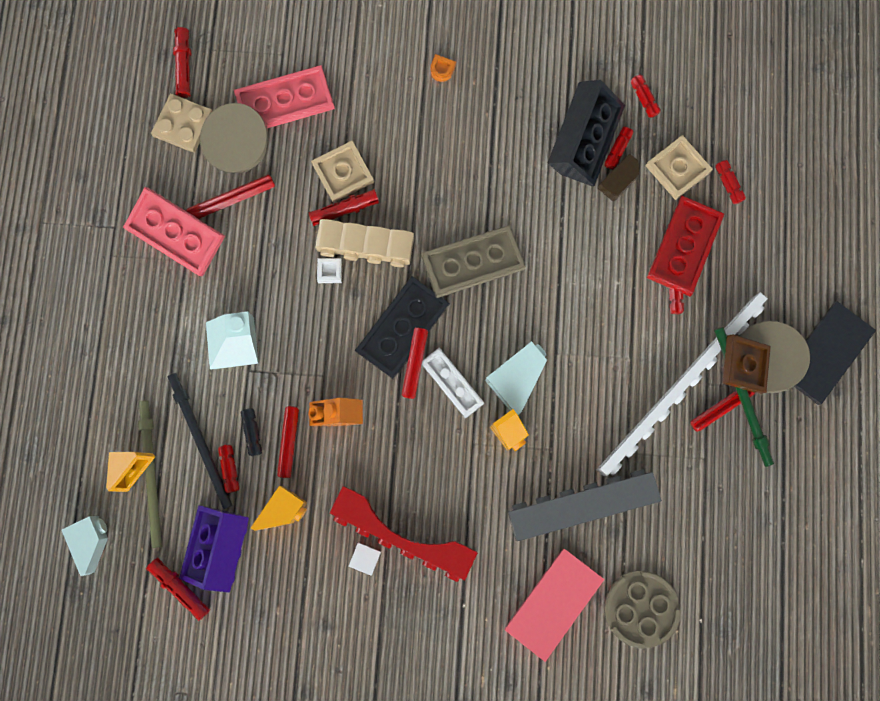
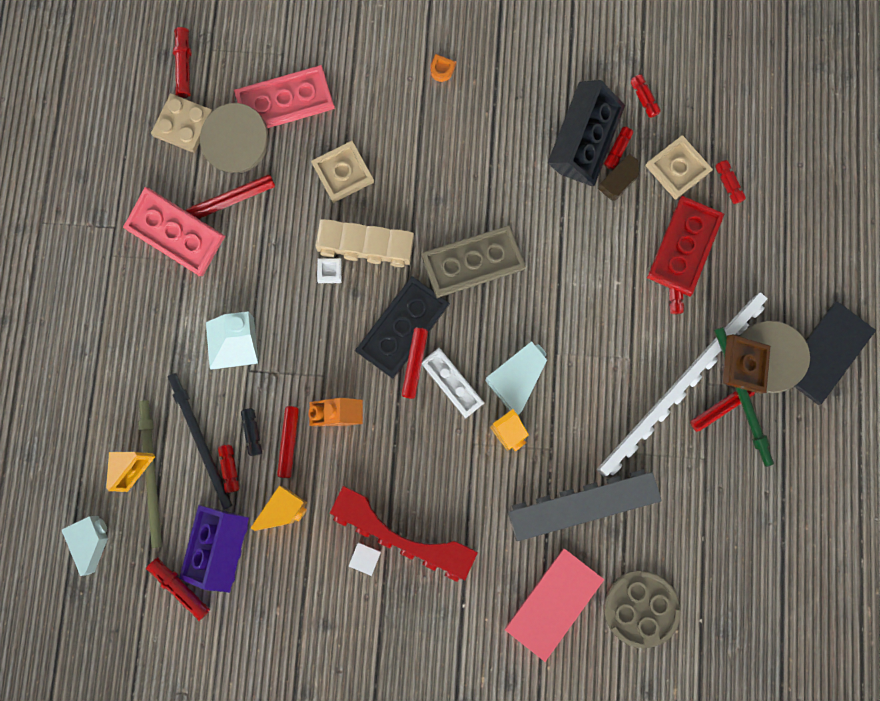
(344, 207): red pin -> none

